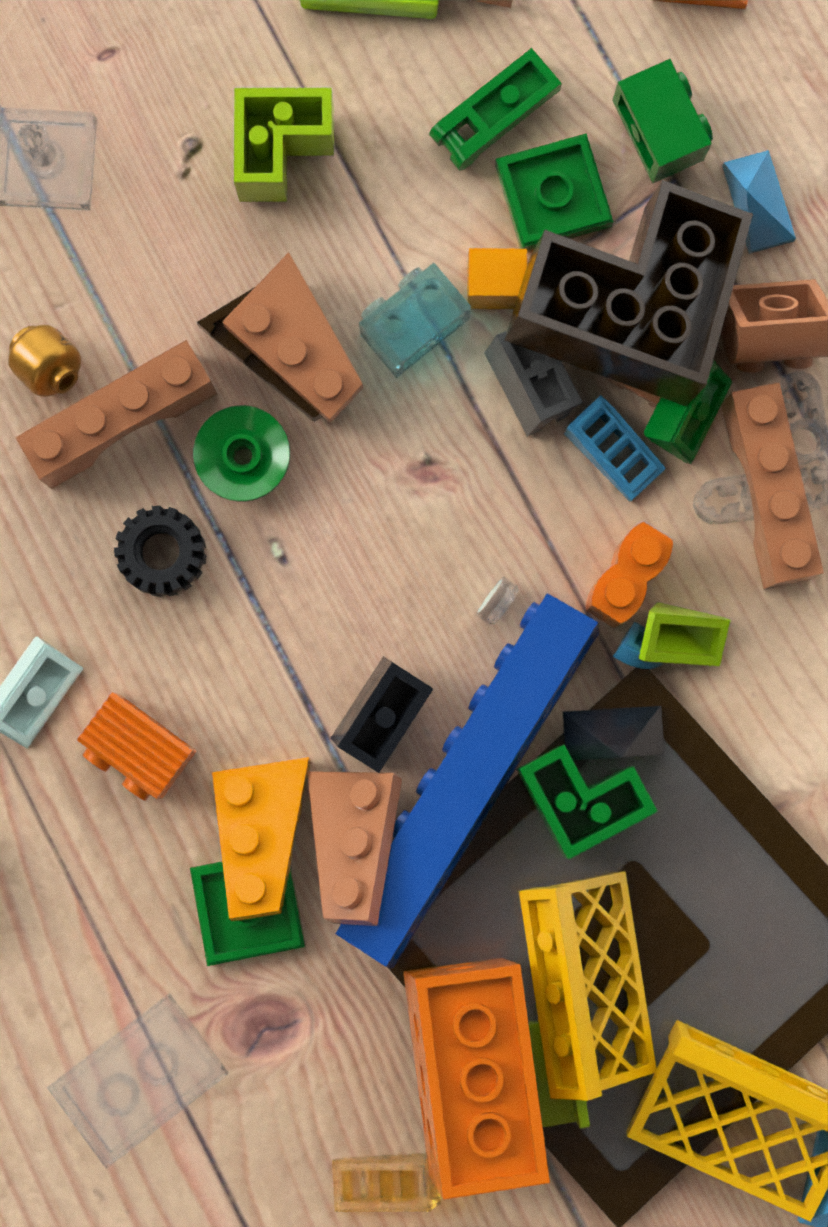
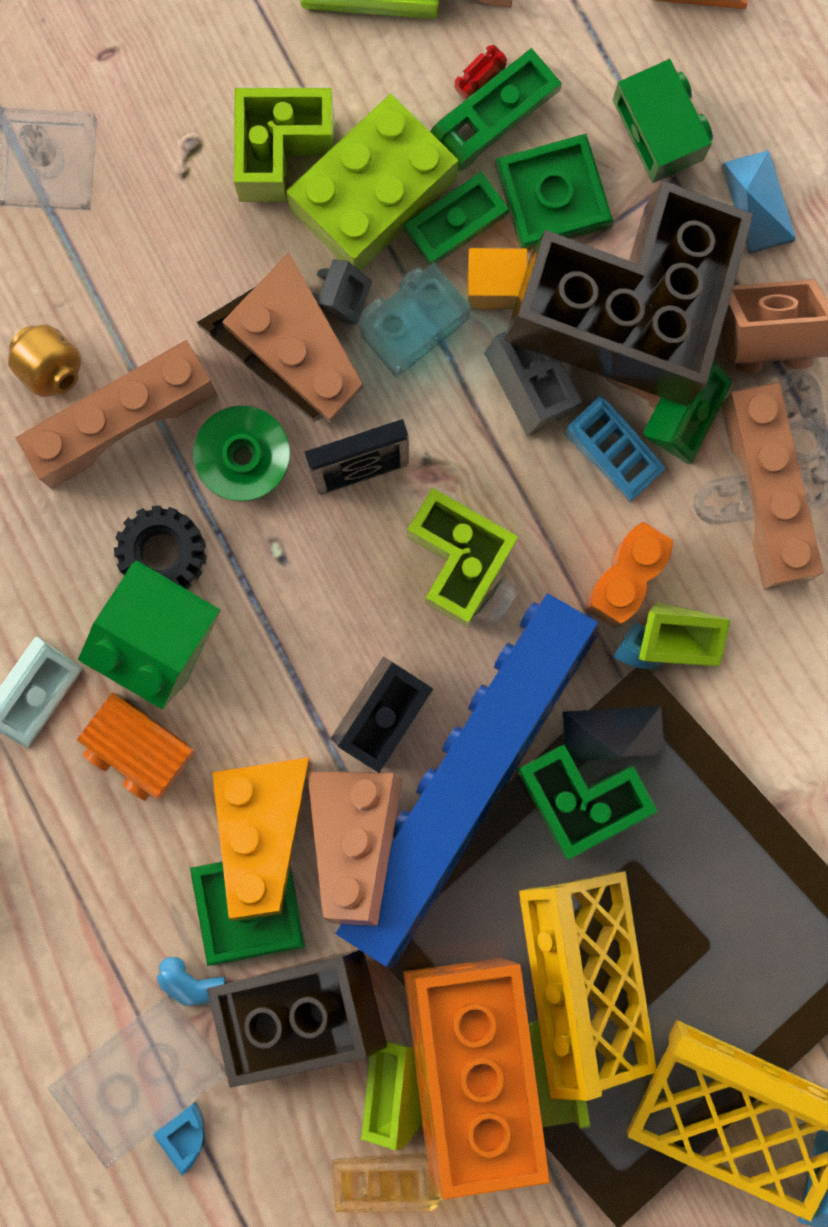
(149, 635): none -> green slope
(182, 986): none -> dark azure arm
(183, 1137): none -> dark azure tile
(297, 1019): none -> dark brown slope
(343, 291): none -> dark grey tile
(359, 457): none -> black tile
(373, 183): none -> lime brick
(391, 1098): none -> lime slope
(456, 219): none -> green plate
(472, 551): none -> lime brick
(480, 71): none -> red piece

